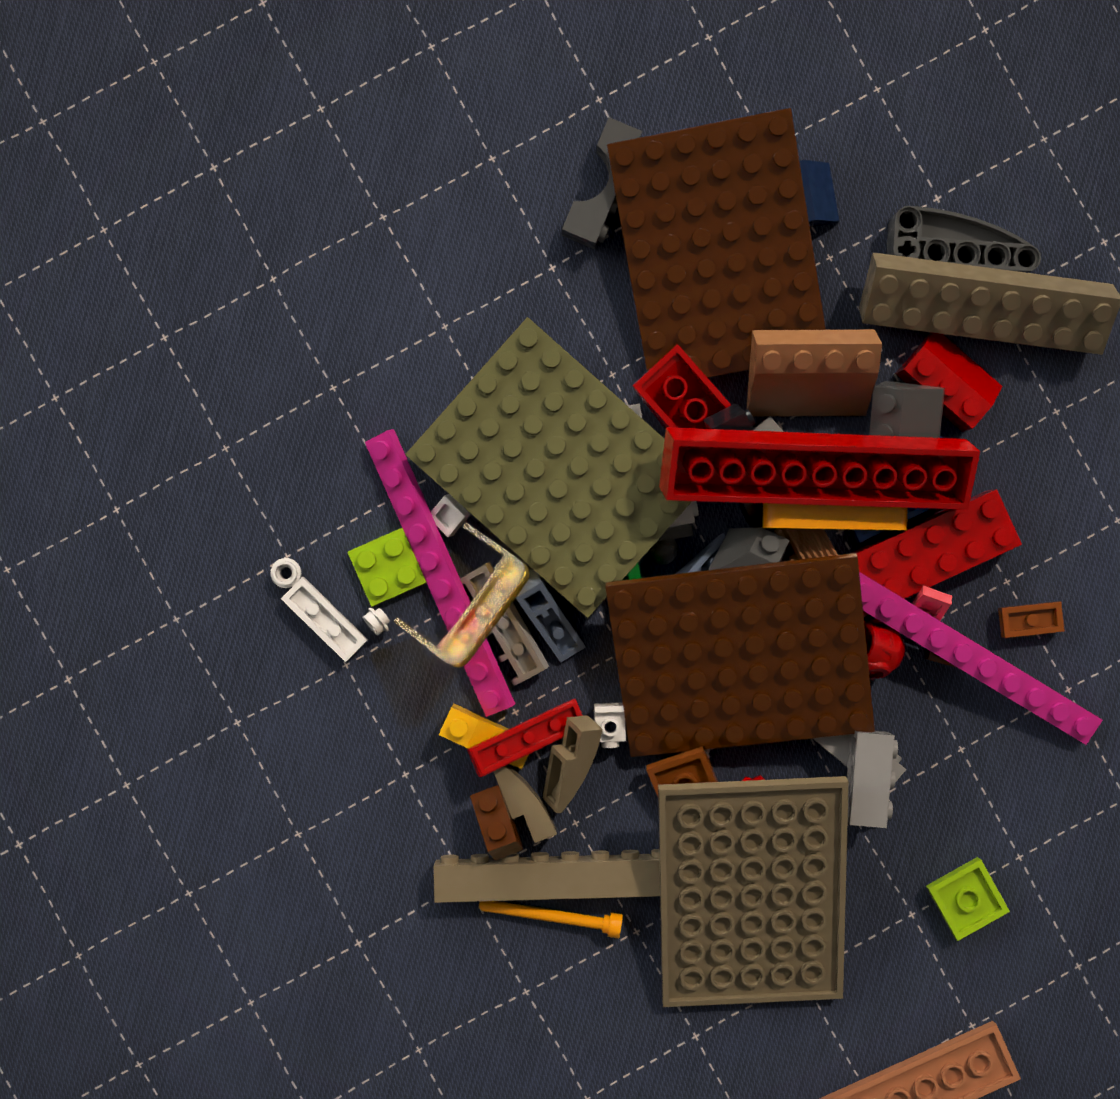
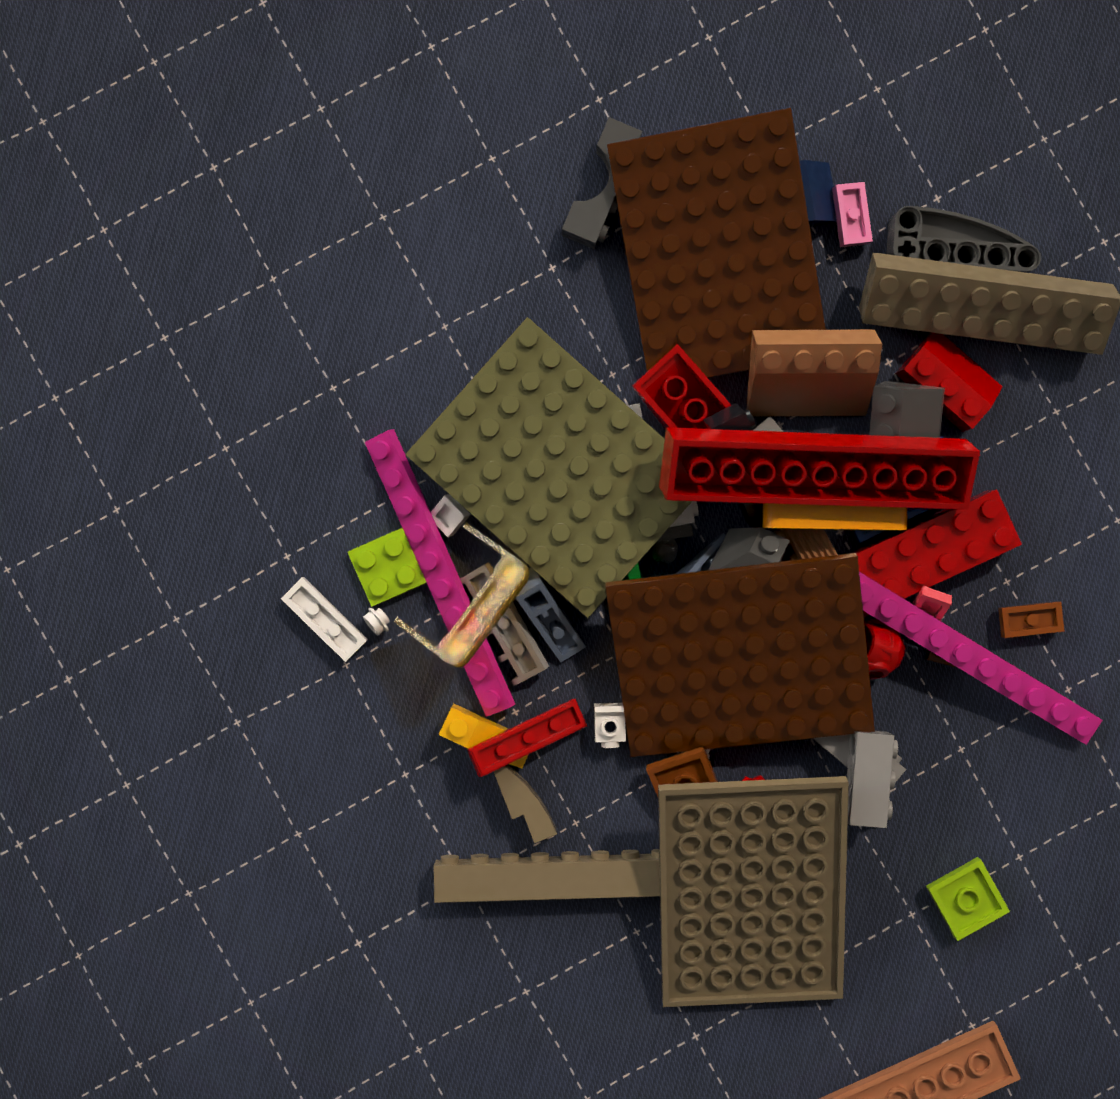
(276, 572): white plate -> none
(496, 823): reddish brown brick -> none
(571, 761): dark tan slope -> none
(609, 925): light orange piece -> none
(852, 214): none -> bright pink plate

